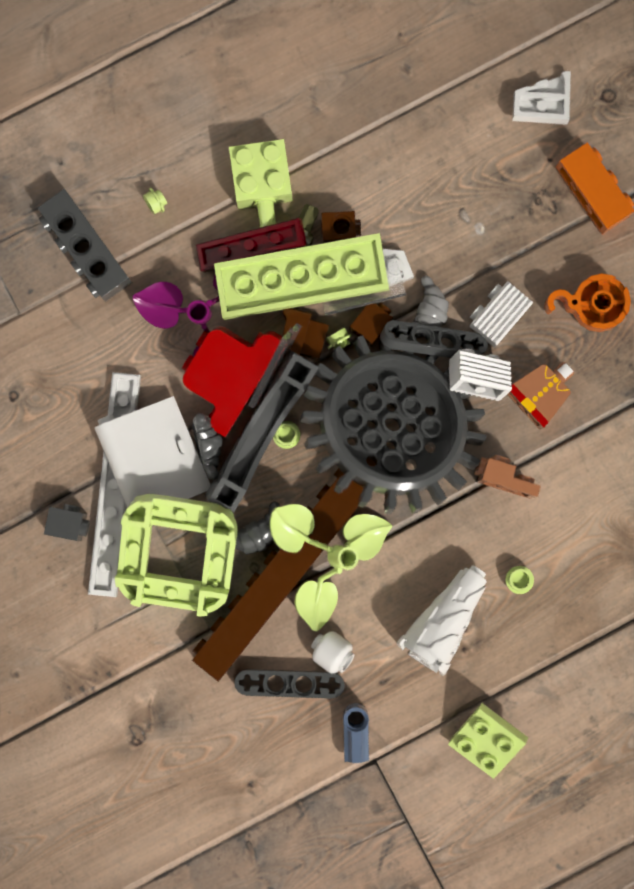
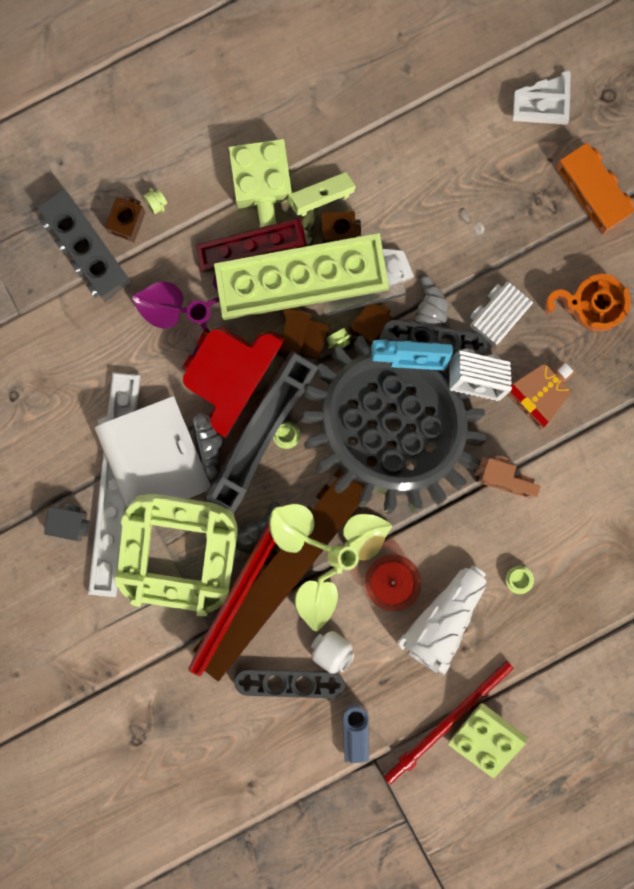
(125, 230): none -> reddish brown brick
(232, 603): none -> red axle
(277, 359): clear piece -> none
(311, 197): none -> yellowish green piece
(391, 583): none -> clear red piece
(407, 761): none -> red bar
(412, 354): none -> medium azure hinge

